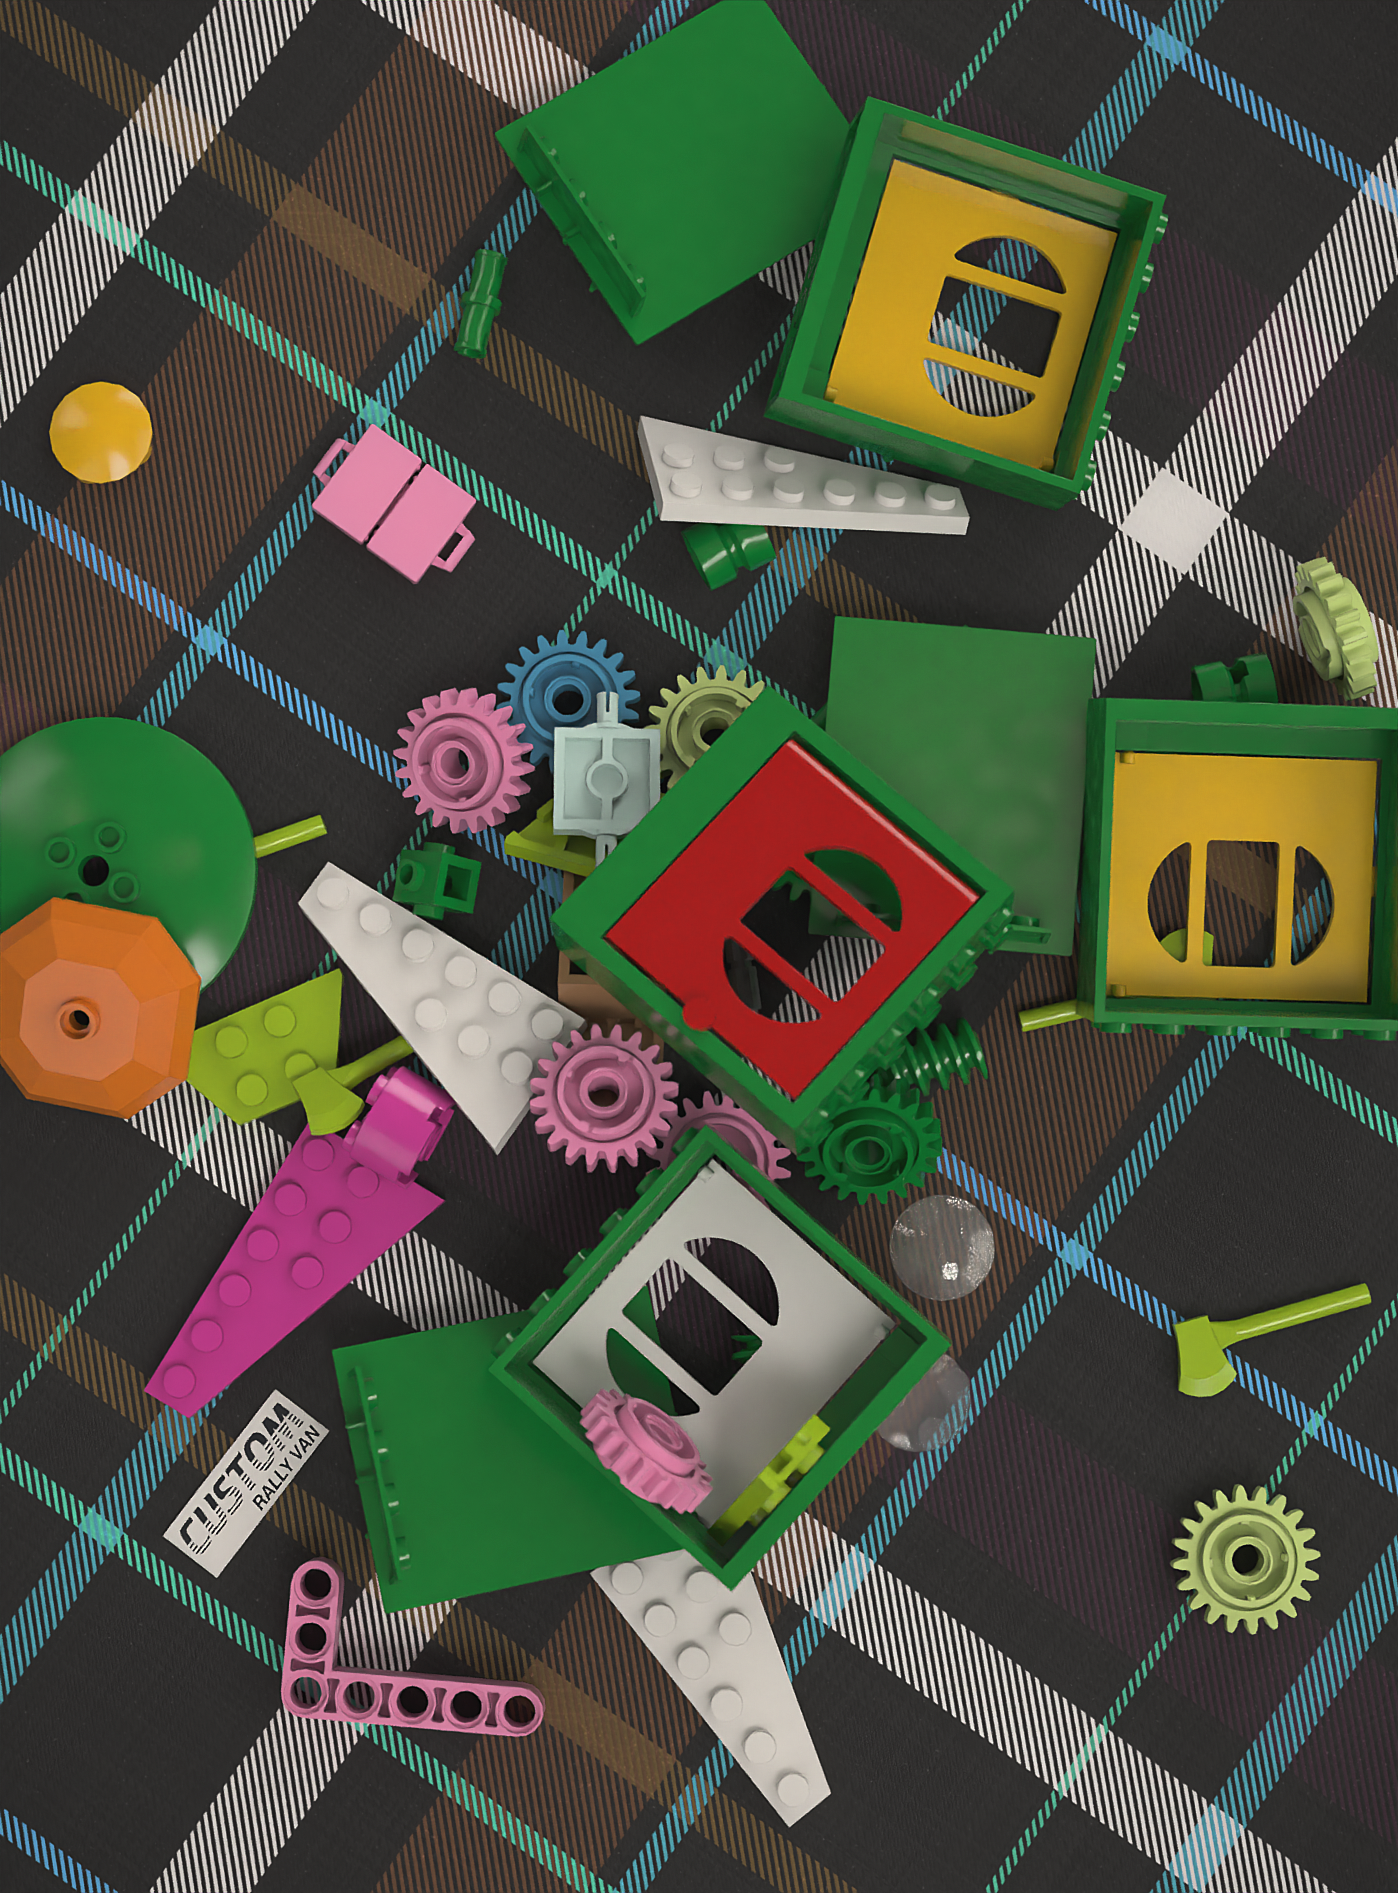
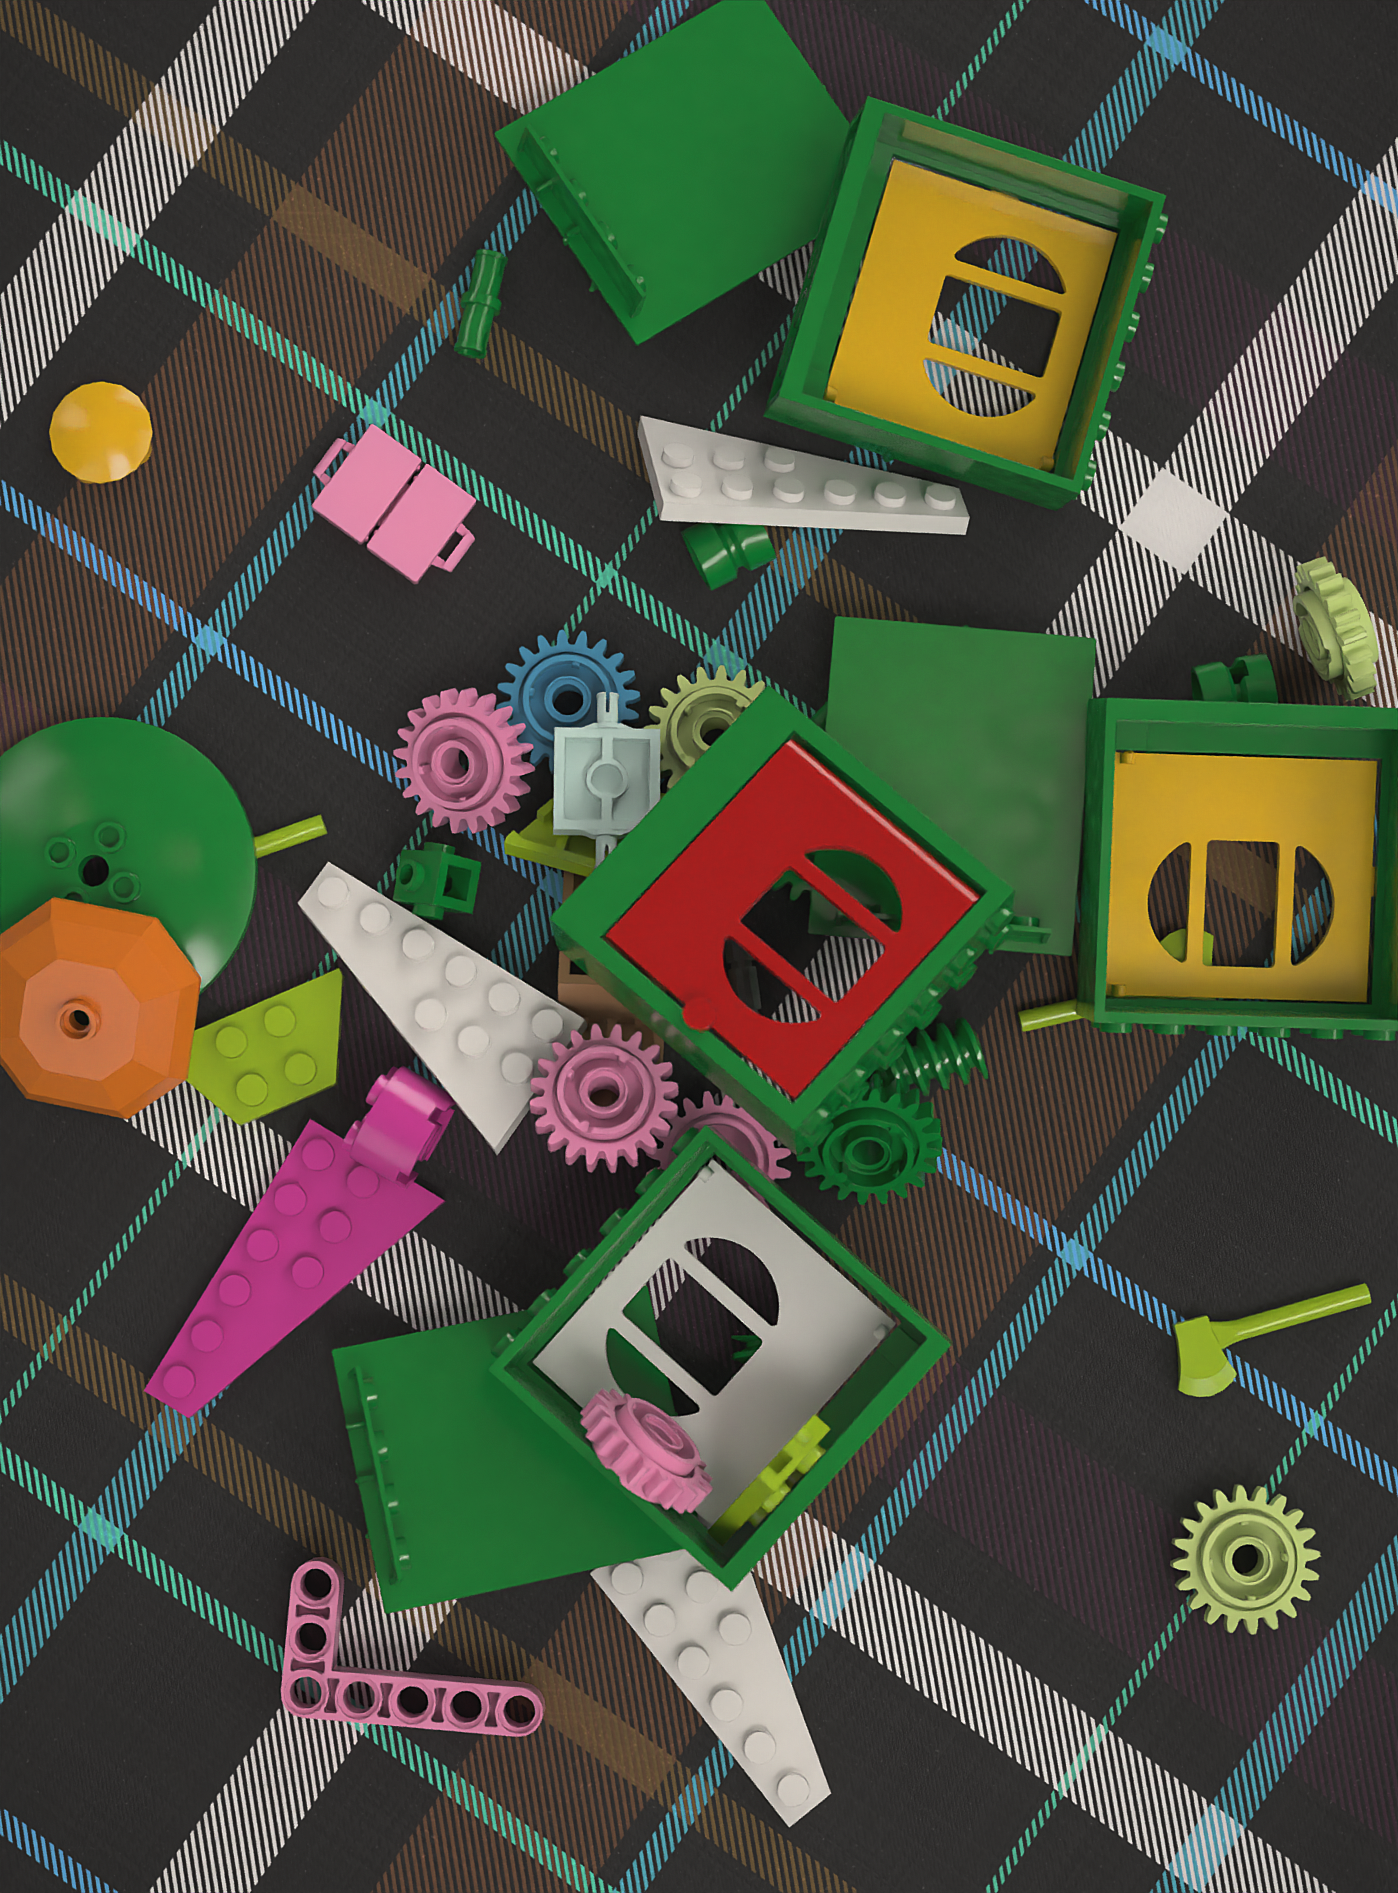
(245, 1483): white sticker -> none
(328, 1096): lime piece -> none
(931, 1410): clear dish -> none
(942, 1247): clear dish -> none

